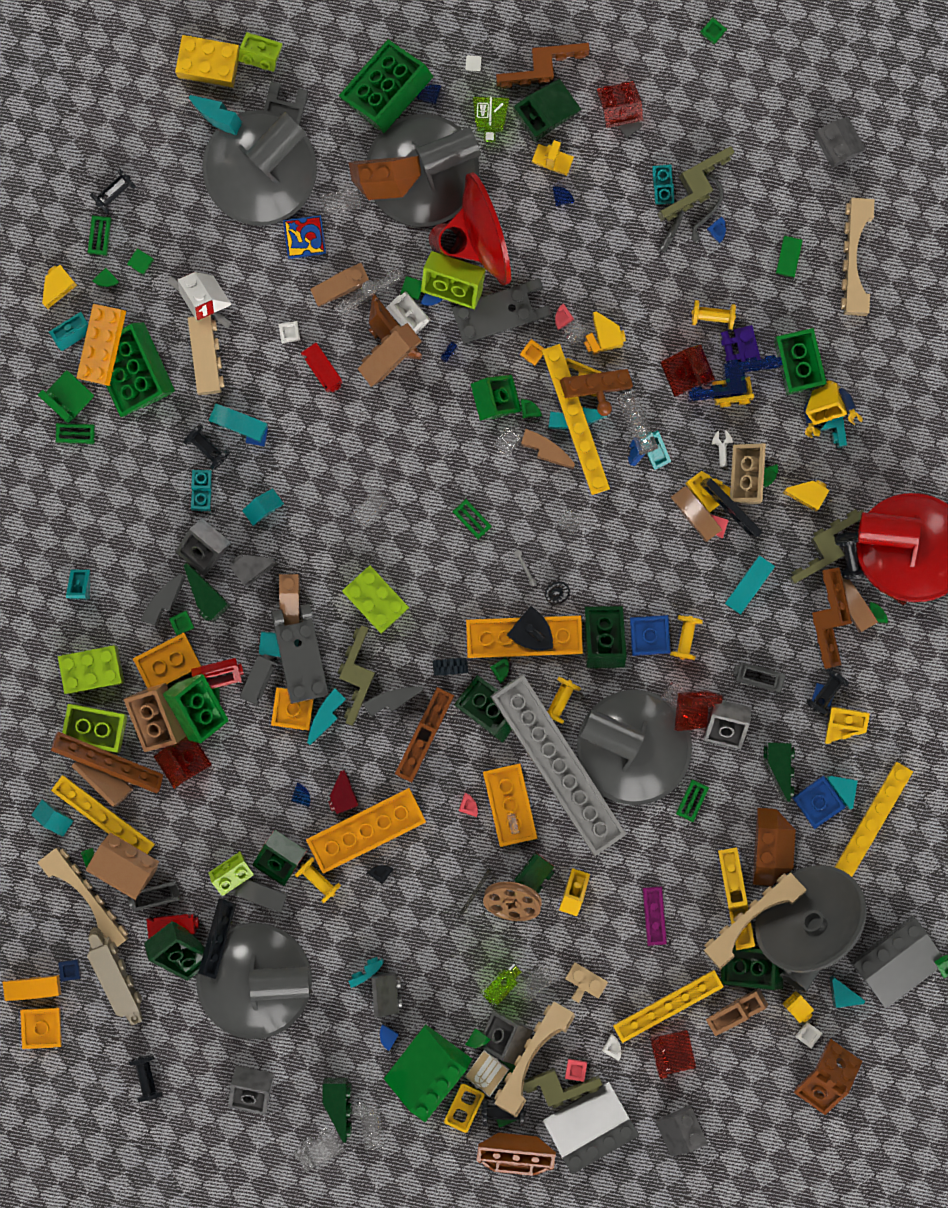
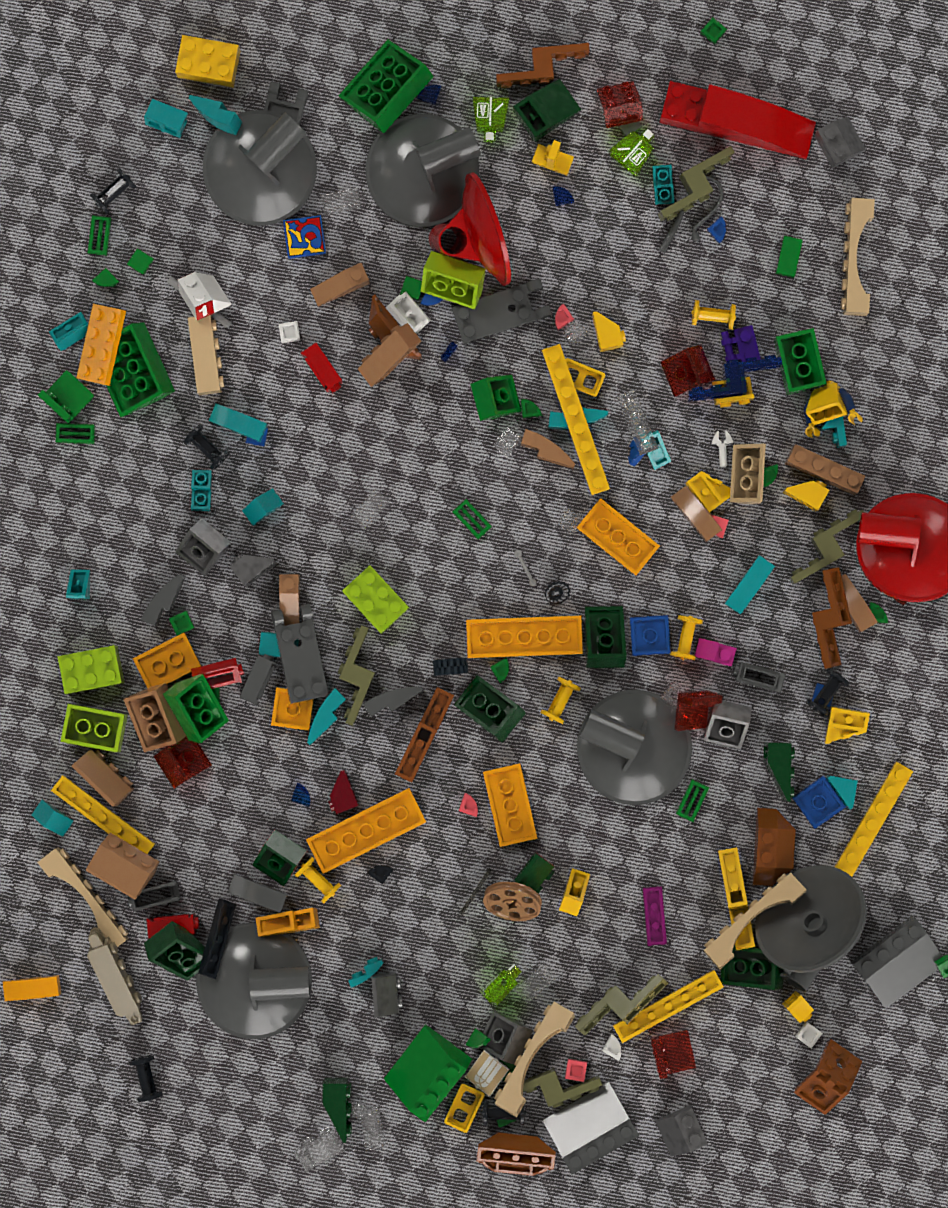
(41, 1028): light orange plate -> none
(56, 285): yellow slope -> none
(69, 970): dark blue plate -> none
(87, 856): green tile -> none
(107, 762): dark orange plate -> none
(165, 118): none -> teal hinge
(208, 600): dark green slope -> none
(230, 874): lime bracket -> none
(250, 1090): flat silver slope -> none
(259, 51): lime bracket -> none
(287, 922): none -> light orange slope
(369, 289): clear plate -> none
(385, 176): dark orange wedge -> none
(387, 1036): blue tile -> none
(473, 63): white sticker -> none
(512, 823): clear tile -> none
(532, 352): light orange plate -> none
(532, 631): black shield -> none
(558, 765): light grey plate -> none
(585, 981): tan plate -> none
(591, 344): light orange plate -> none
(597, 384): dark orange plate -> none
(618, 537): none -> light orange plate
(621, 1004): none -> olive bracket
(633, 151): none -> clear neon green torso
(715, 652): none -> dark pink slope
(731, 508): black tile -> none
(737, 118): none -> red slope
(737, 1012): medium nougat slope -> none
(825, 469): none -> medium nougat brick
(842, 995): teal slope -> none
(848, 540): black hose -> none

